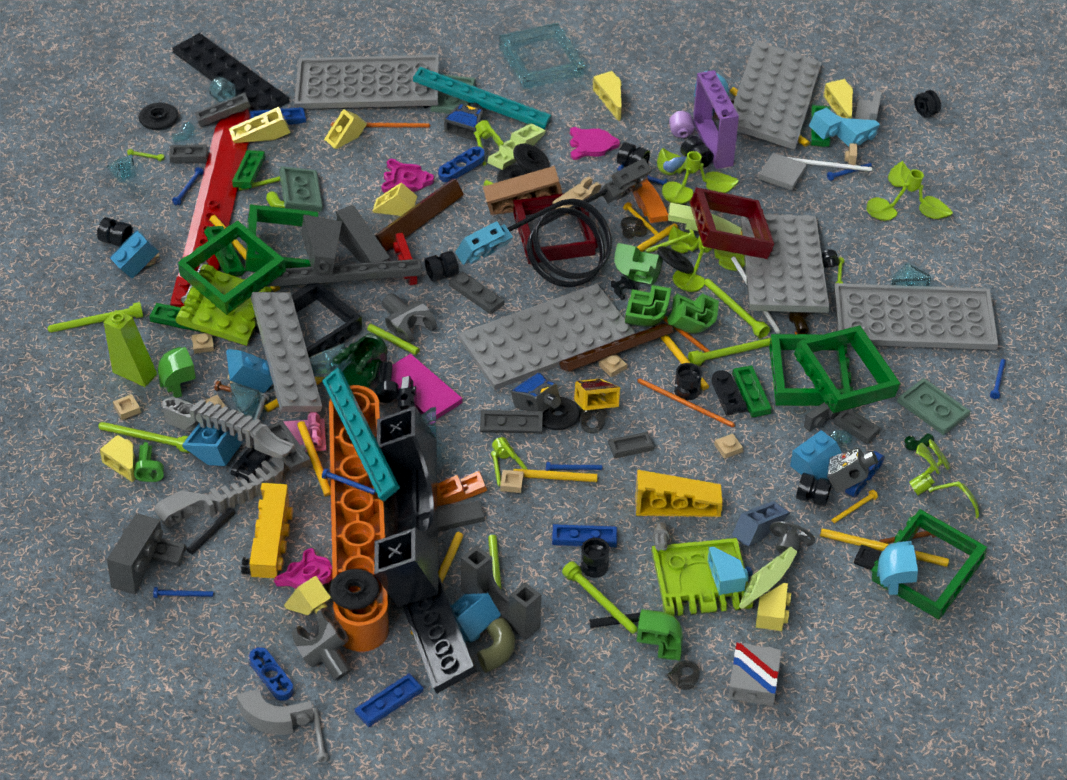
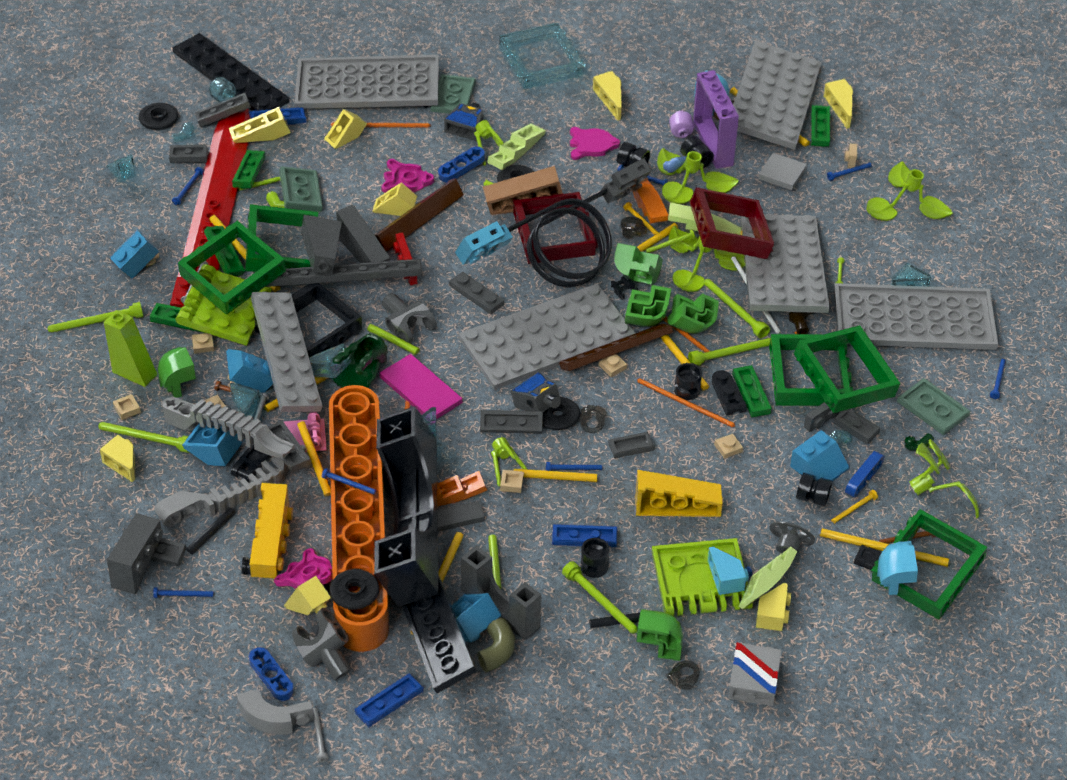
(113, 231): black wheel -> none
(145, 465): bright green piece -> none
(160, 157): lime hinge -> none
(360, 434): teal tile -> none
(387, 389): black piece -> none
(406, 394): black hinge -> none
(443, 265): black wheel -> none
(483, 98): teal tile -> none
(524, 151): black wheel -> none
(580, 191): tan hinge -> none
(590, 394): yellow torso -> none
(660, 536): light grey axle -> none
(675, 260): black wheel -> none
(756, 523): sand blue slope -> none
(833, 261): black bush -> none
(836, 165): white axle -> none
(849, 468): dark grey torso -> none
(851, 131): medium azure arch -> none
(868, 109): light grey panel -> none
(927, 103): black wheel -> none

